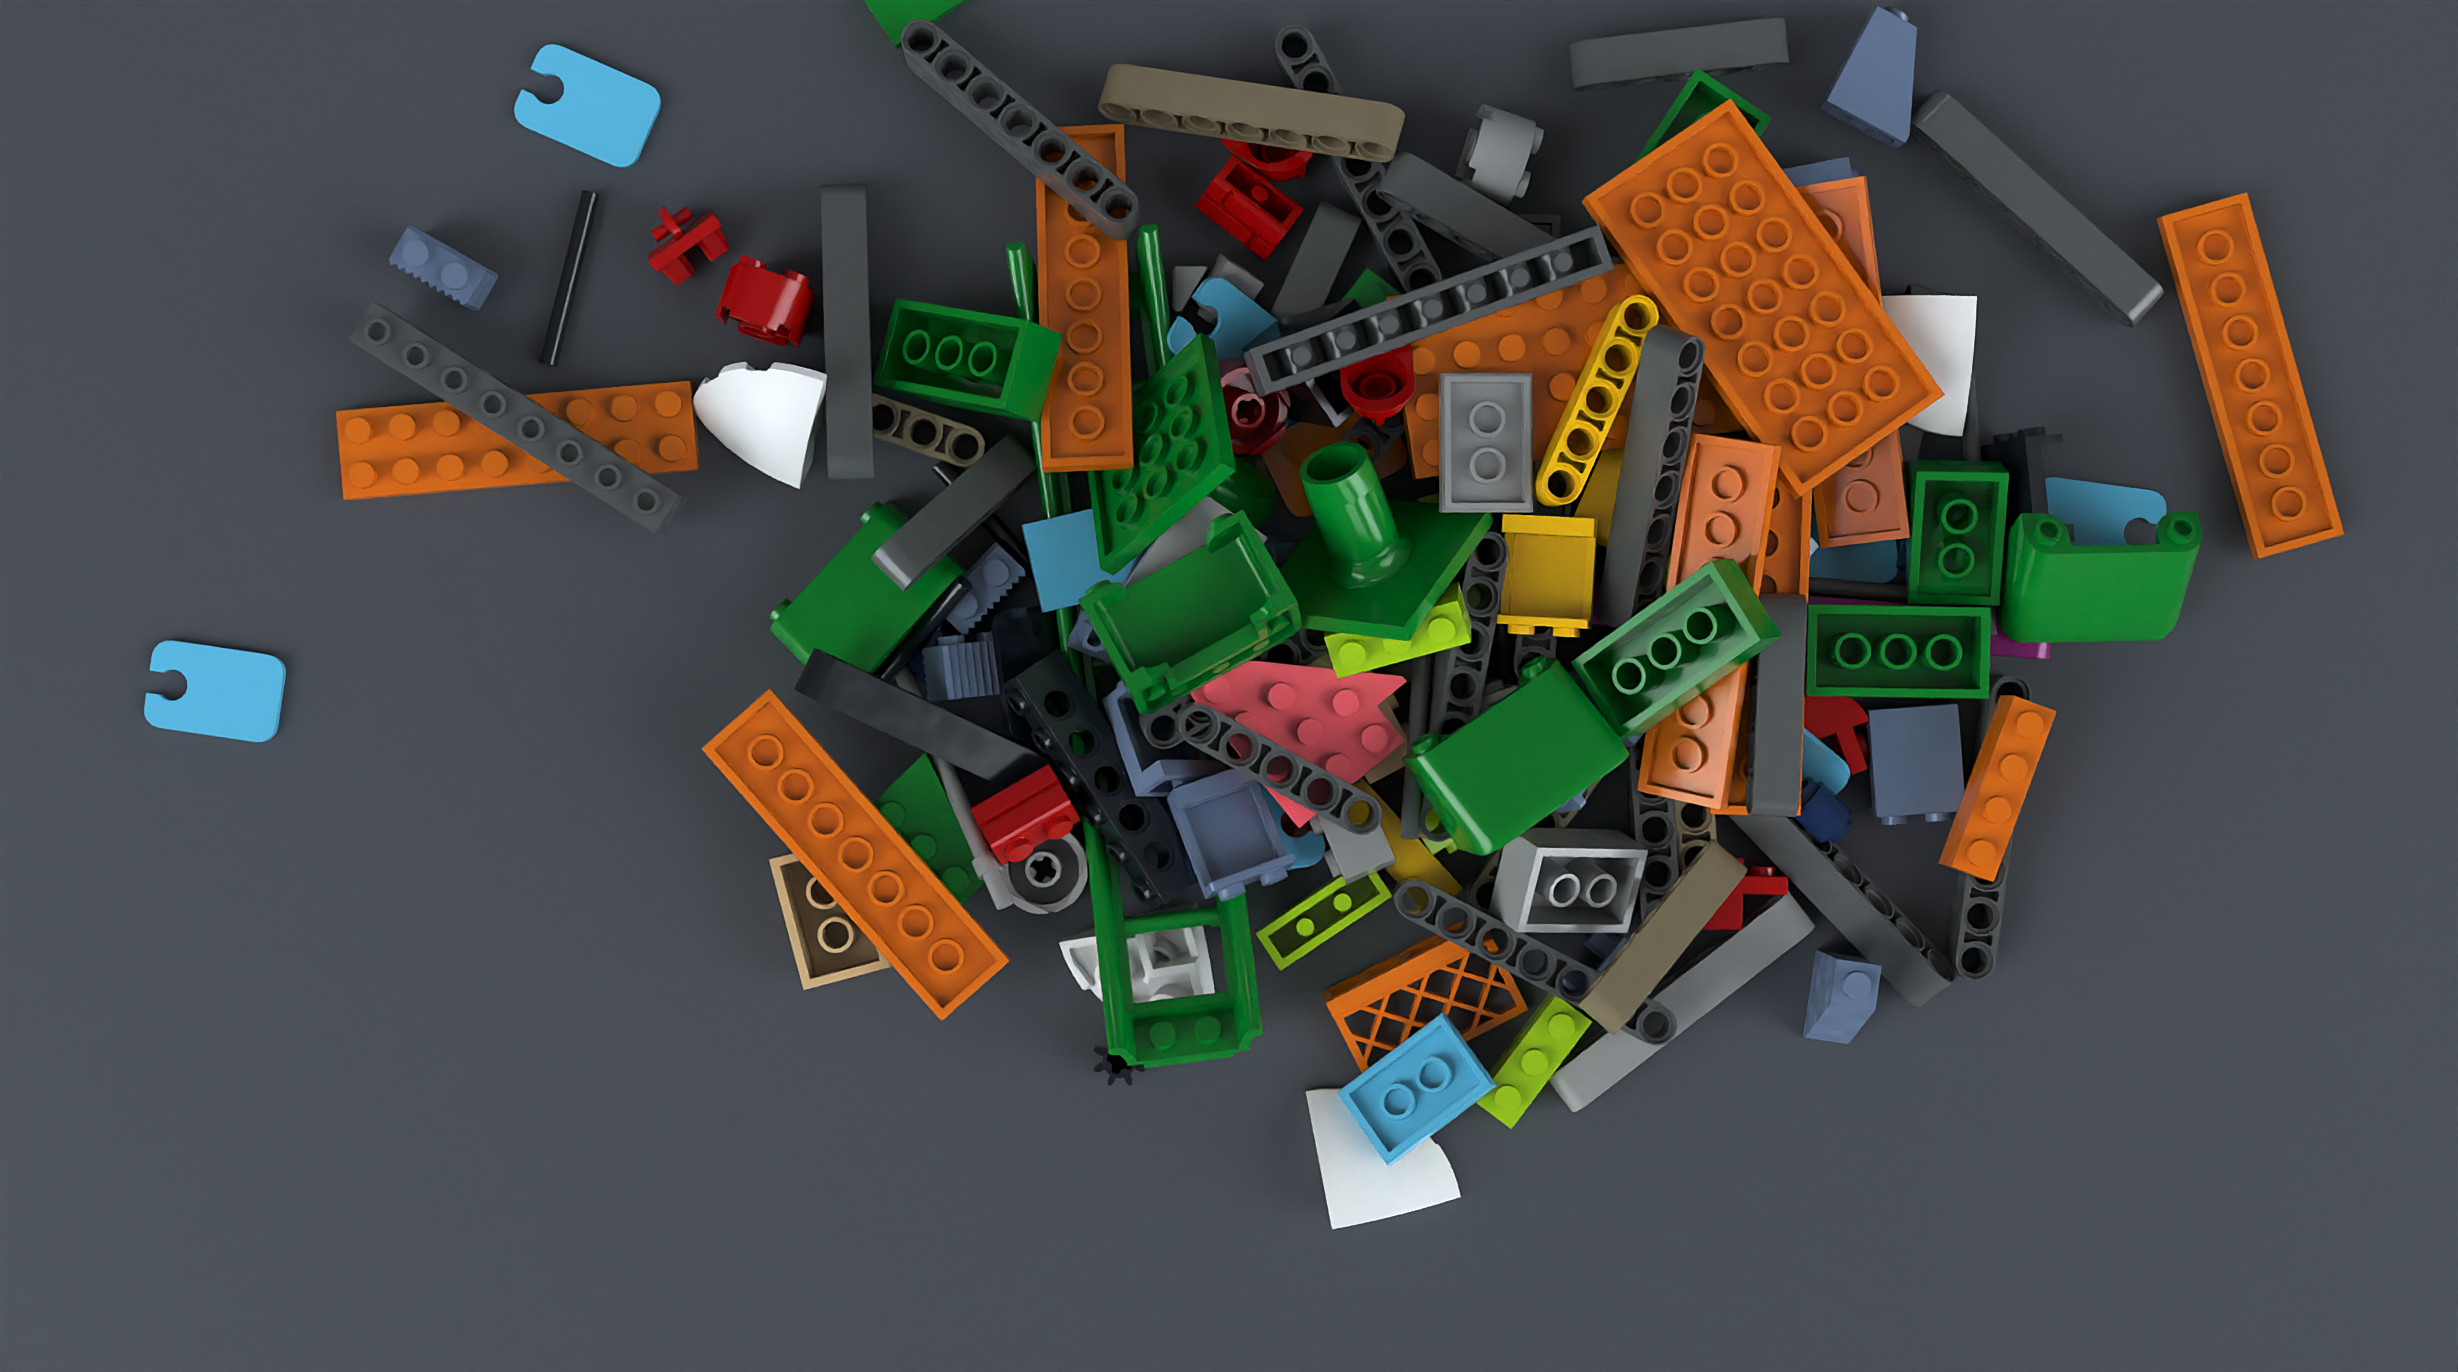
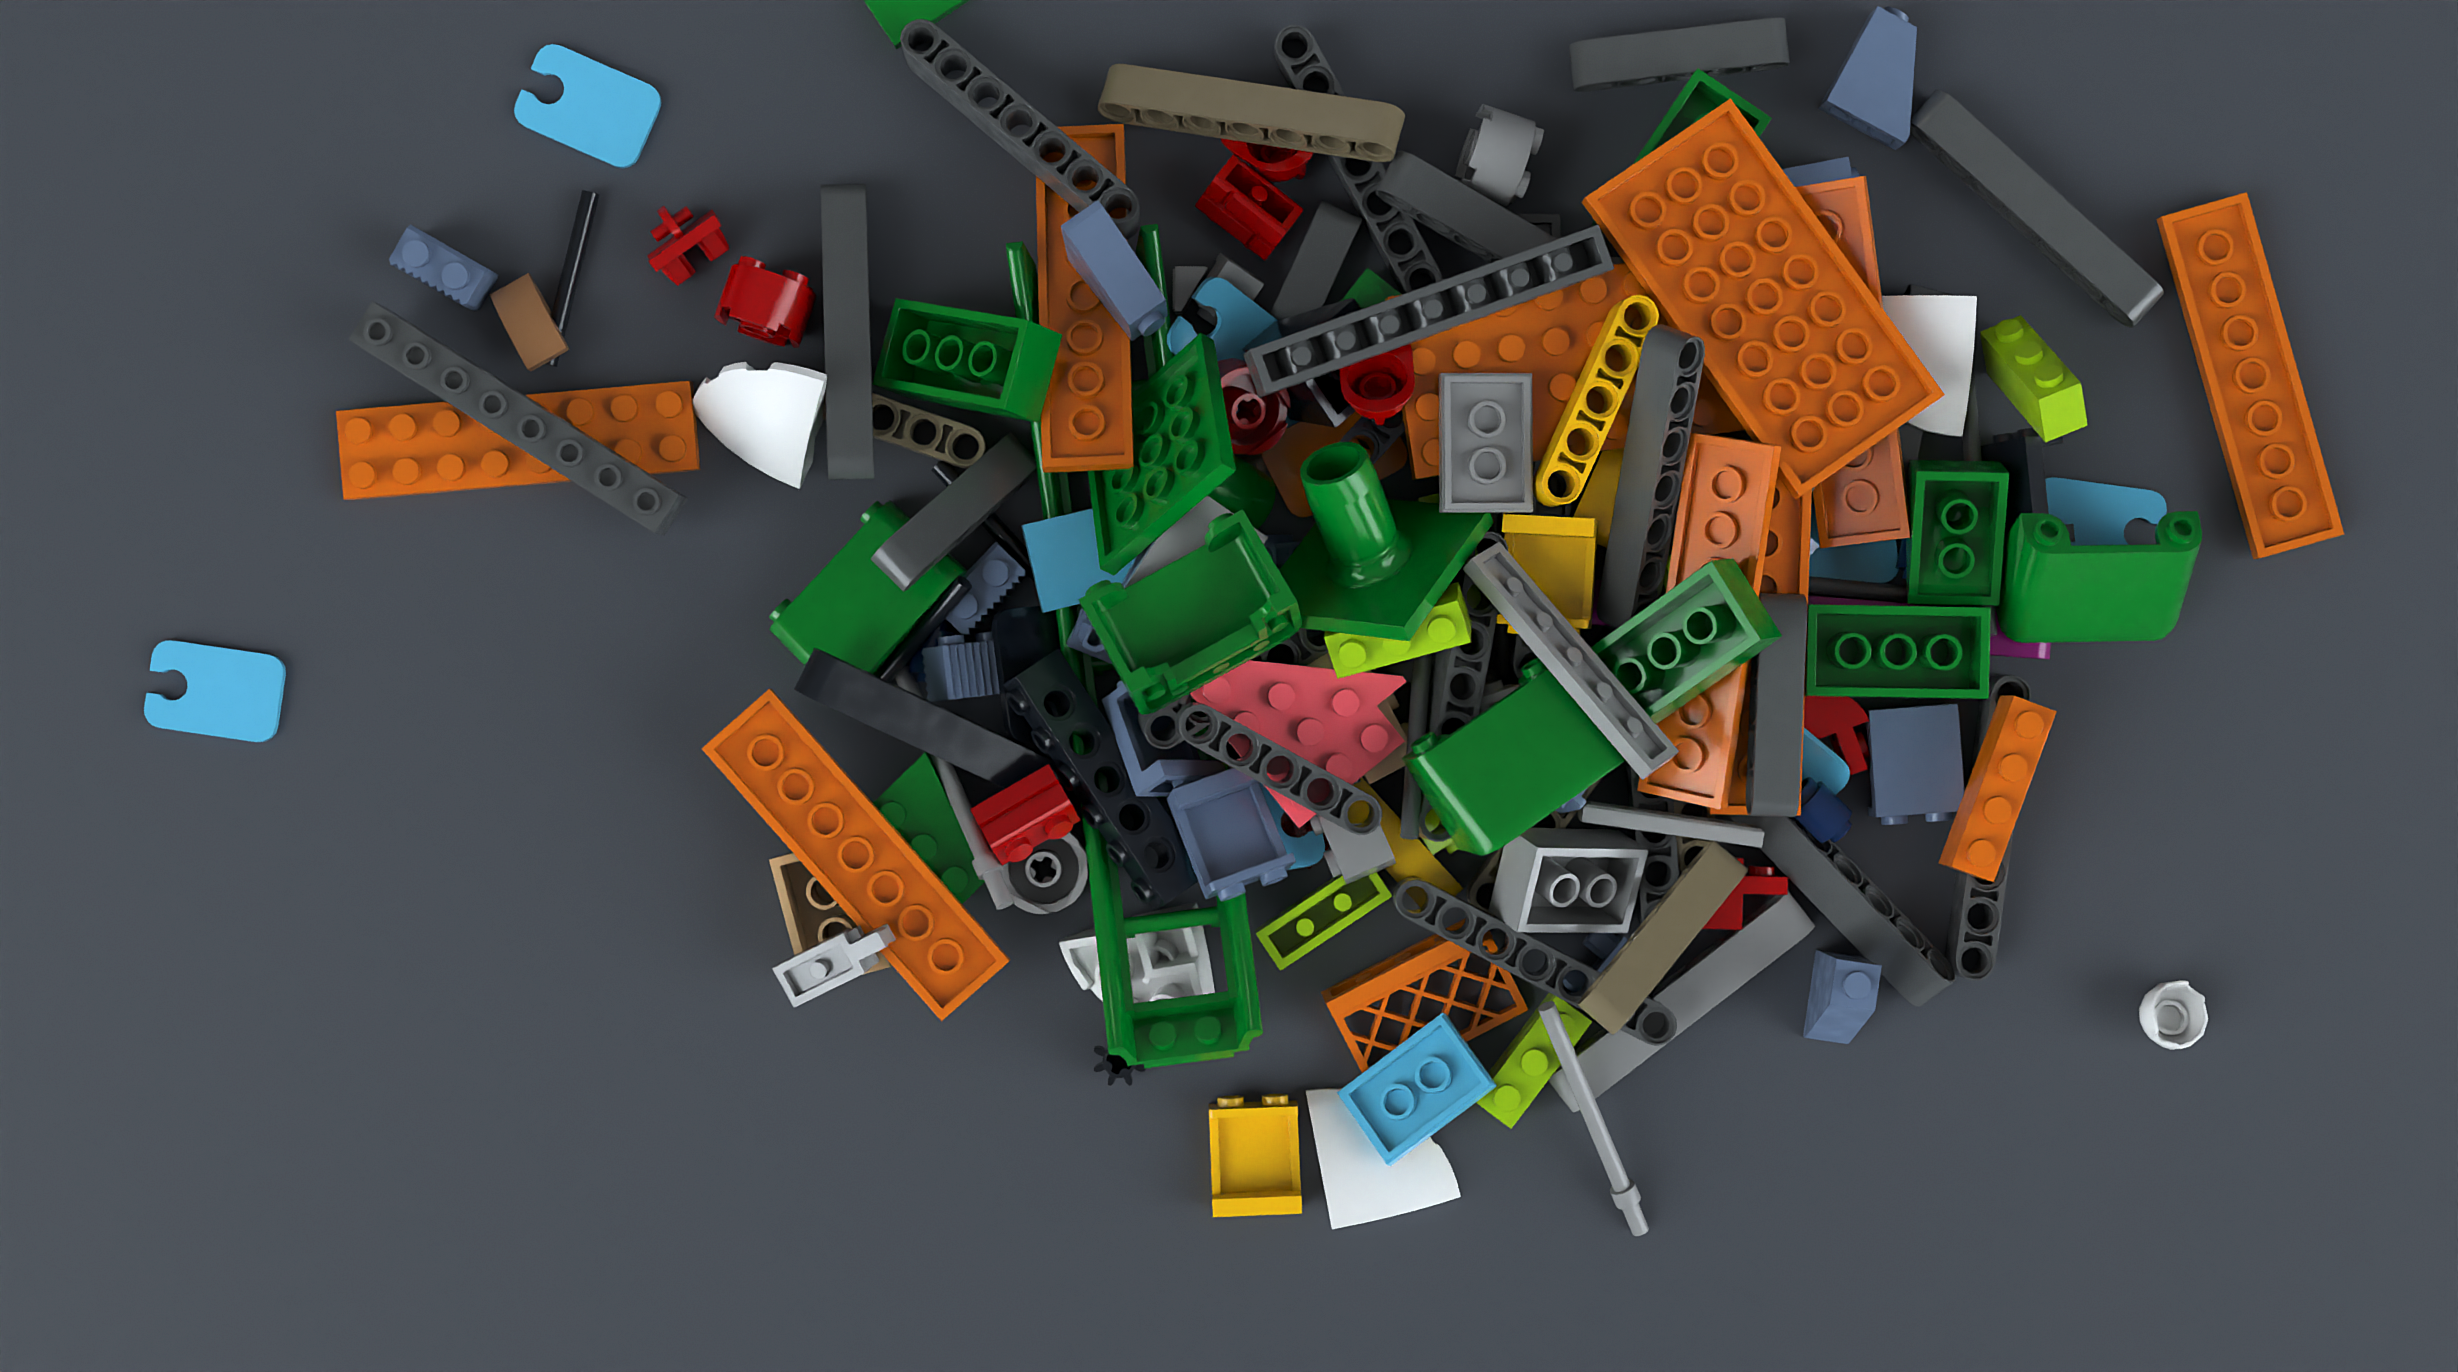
(529, 322): none -> medium nougat slope
(831, 962): none -> light grey hinge
(1114, 271): none -> sand blue slope
(1255, 1156): none -> yellow panel
(1570, 660): none -> light grey plate
(1623, 1189): none -> light grey bar
(1671, 823): none -> light grey tile
(2033, 378): none -> lime brick
(2173, 1014): none -> white hair

